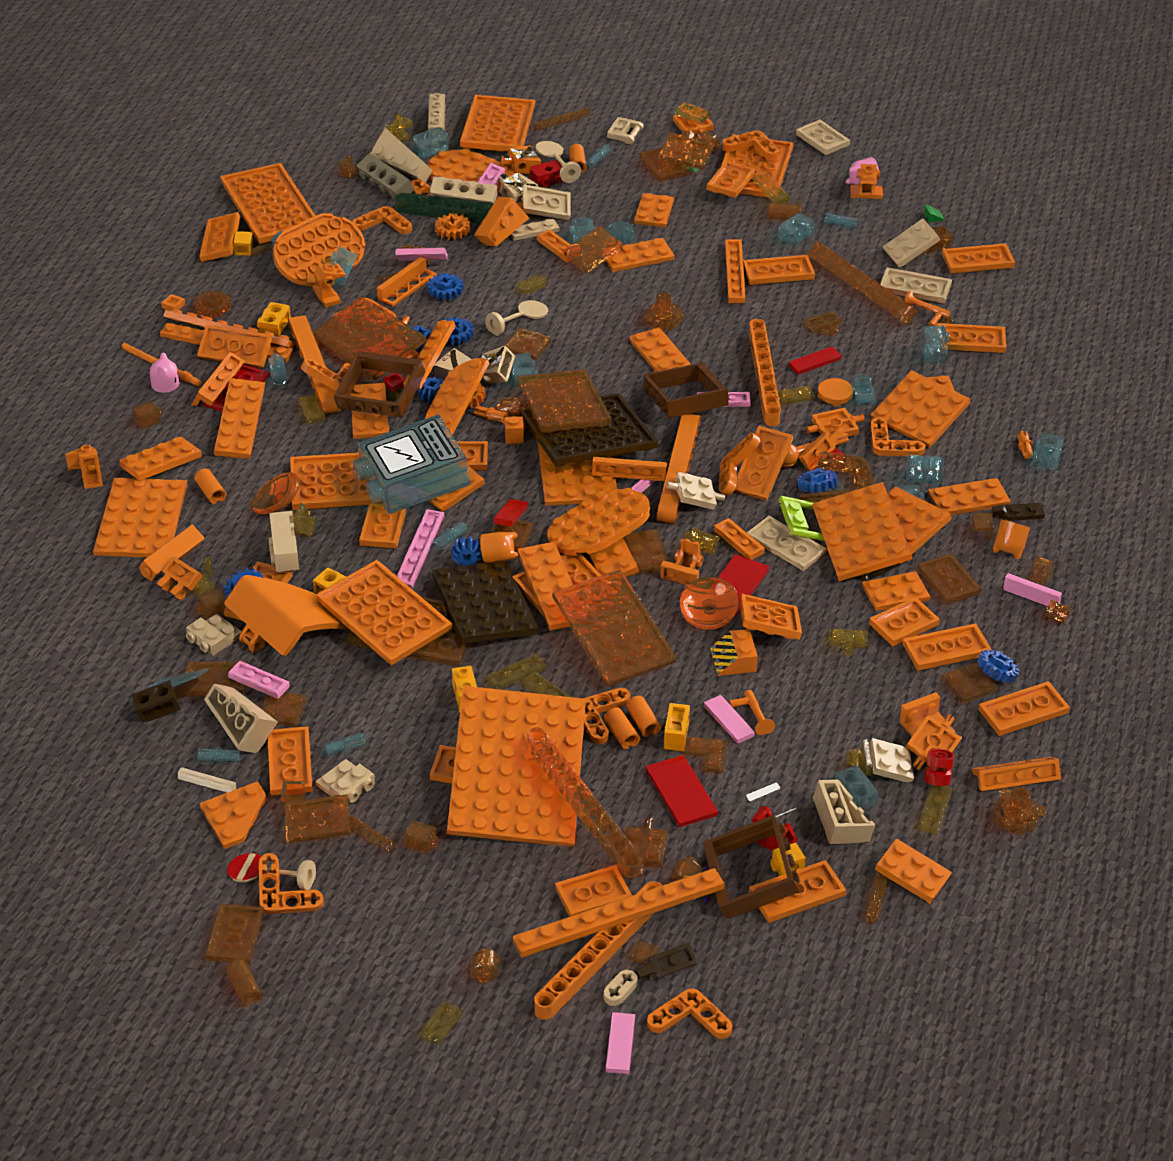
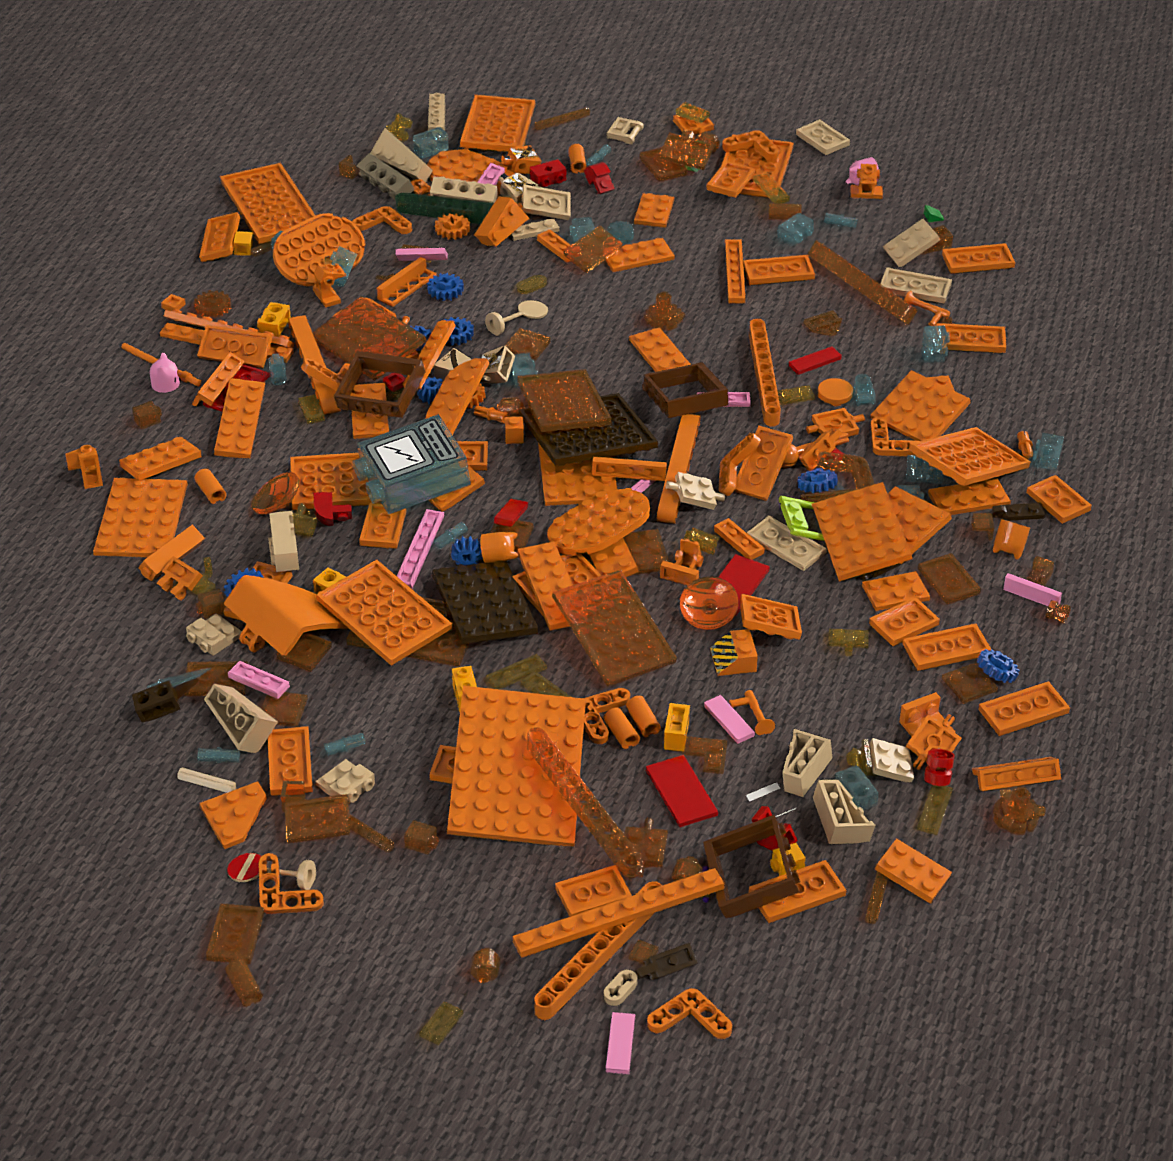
(306, 652): none -> clear orange plate
(327, 512): none -> red brick
(570, 171): tan piece -> none
(600, 177): none -> red brick
(805, 761): none -> tan wedge
(969, 456): none -> orange plate
(1059, 499): none -> orange plate

